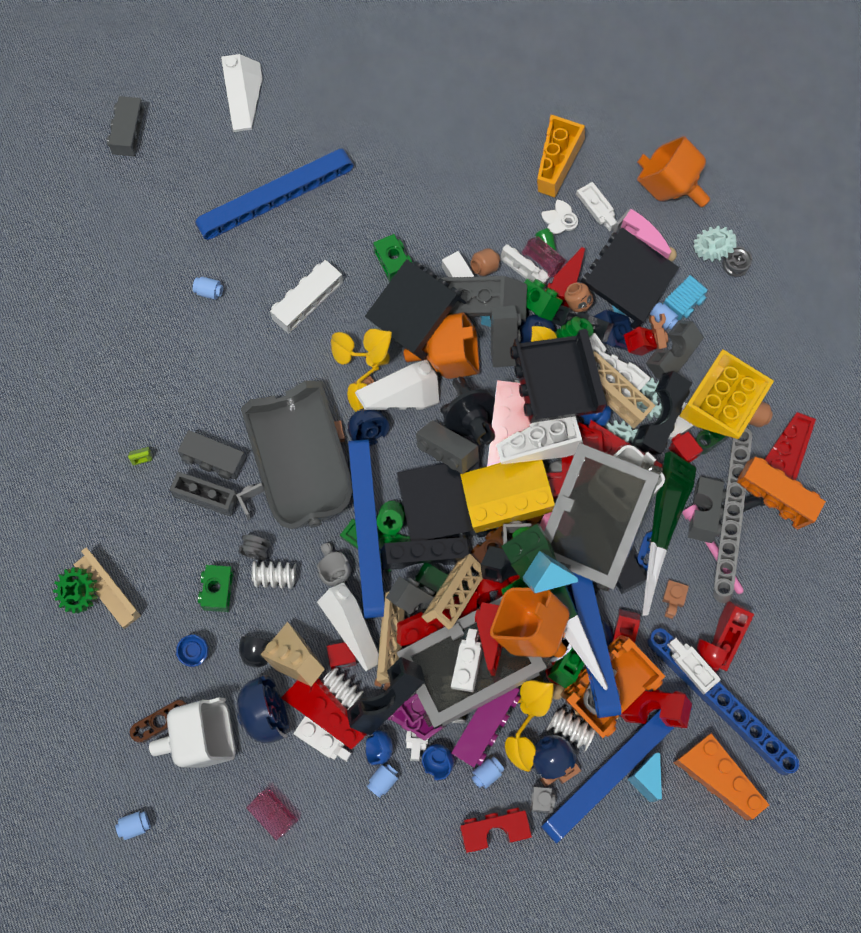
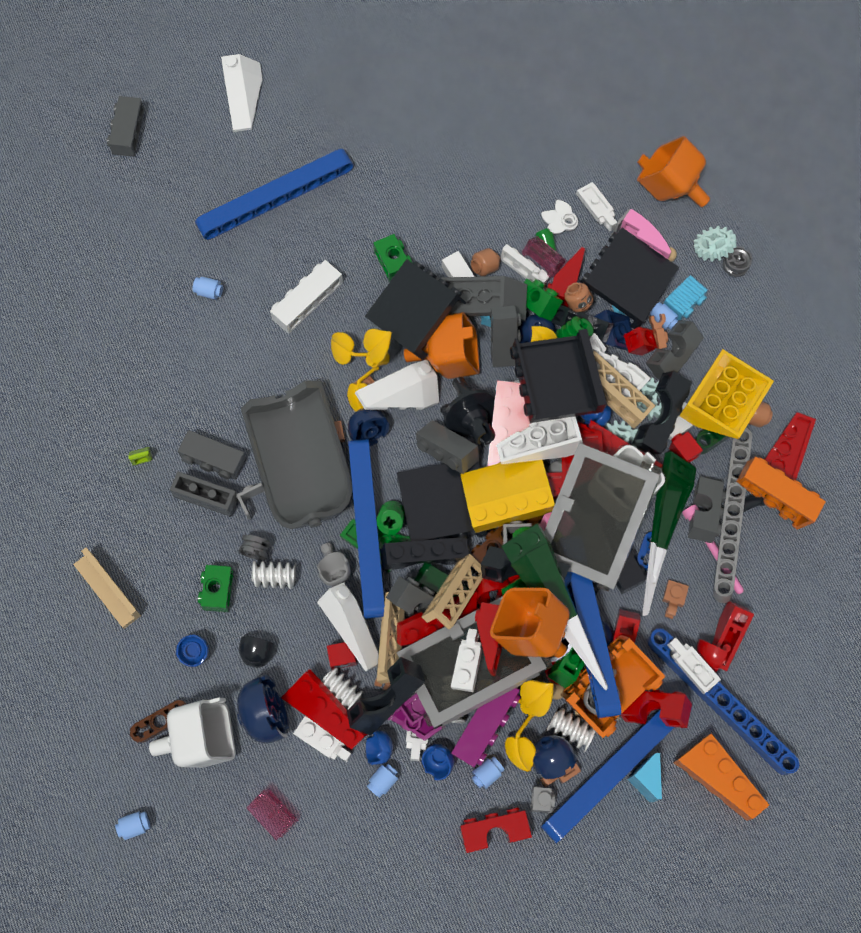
(75, 590): green gear -> none
(293, 656): tan wedge -> none
(547, 574): medium azure slope -> none
(559, 152): light orange wedge -> none

